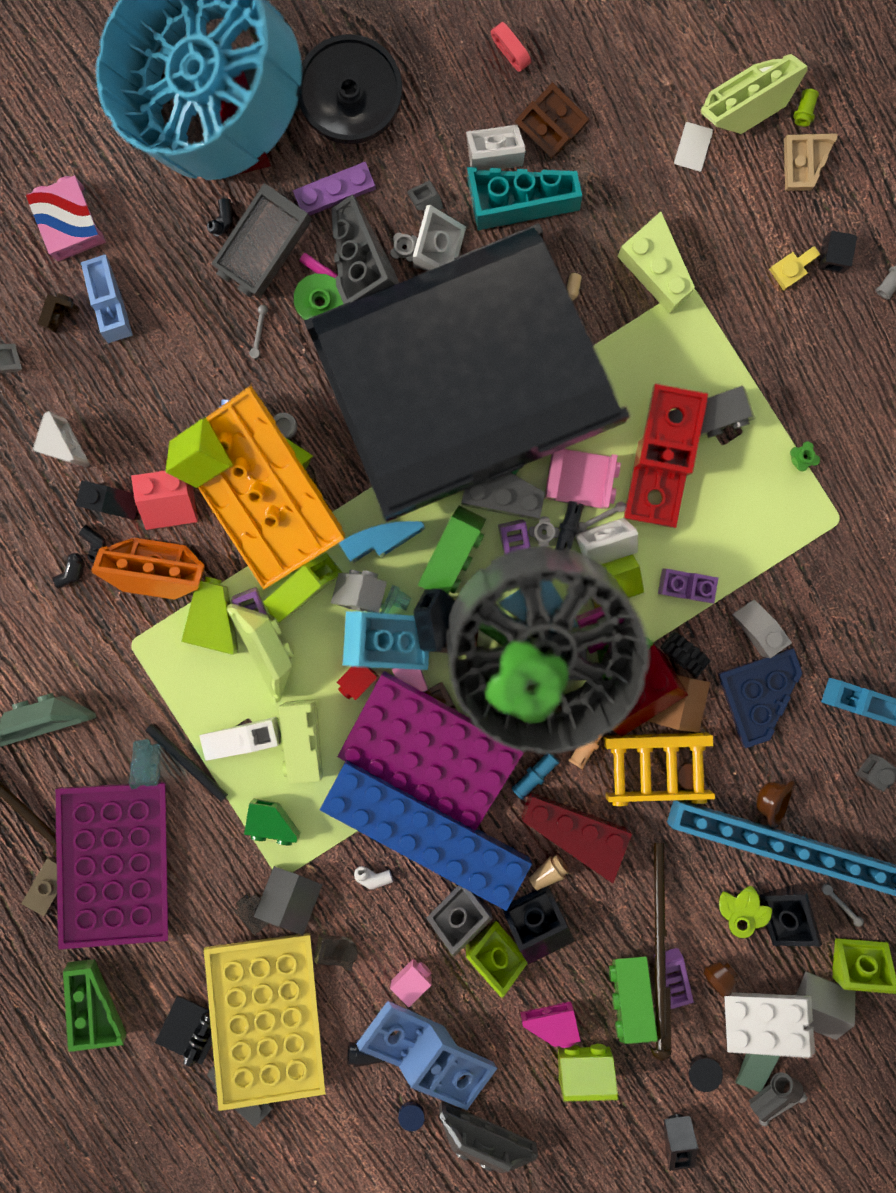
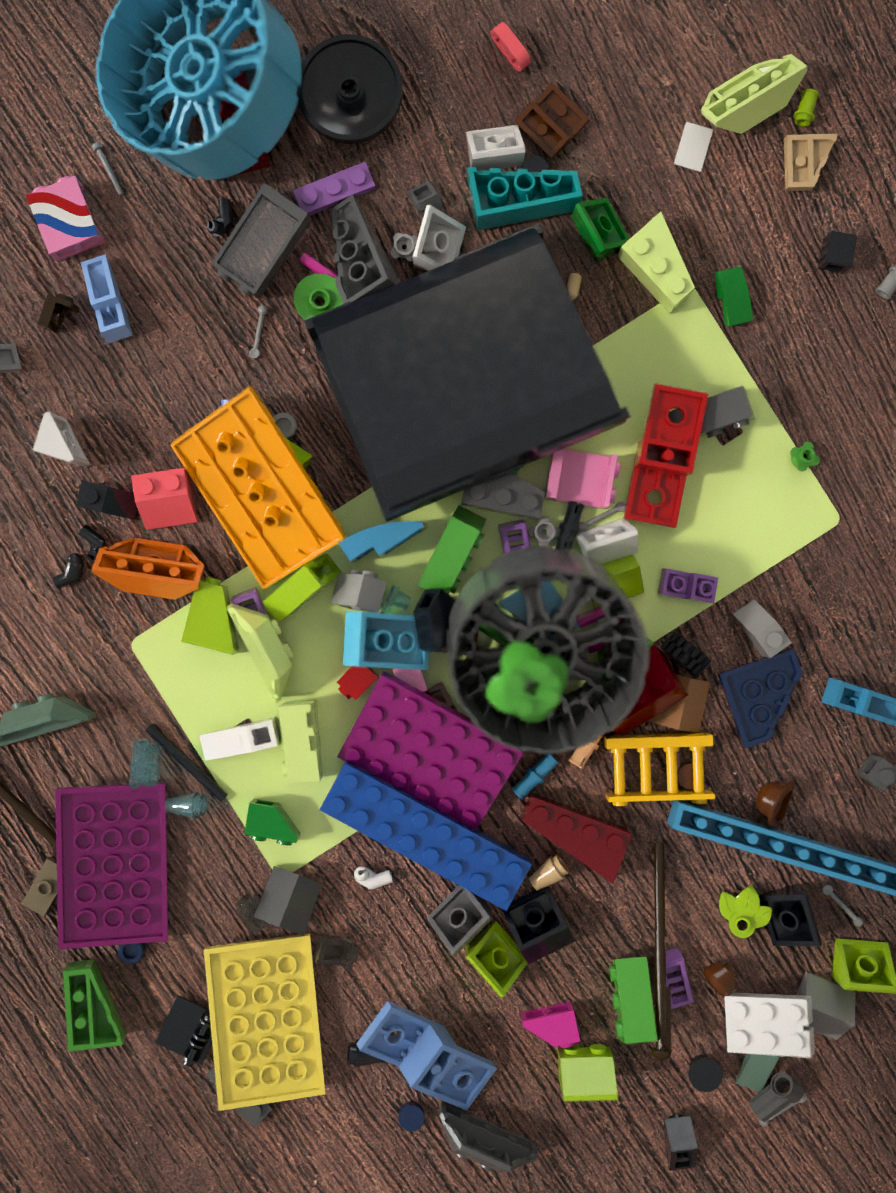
(98, 147): none -> light grey piece
(131, 952): none -> dark blue tile
(187, 805): none -> clear light blue cone
(197, 455): lime slope -> none
(411, 982): bright pink brick -> none
(534, 163): none -> black tile
(599, 228): none -> green slope
(735, 296): none -> green slope
(792, 268): light yellow plate -> none

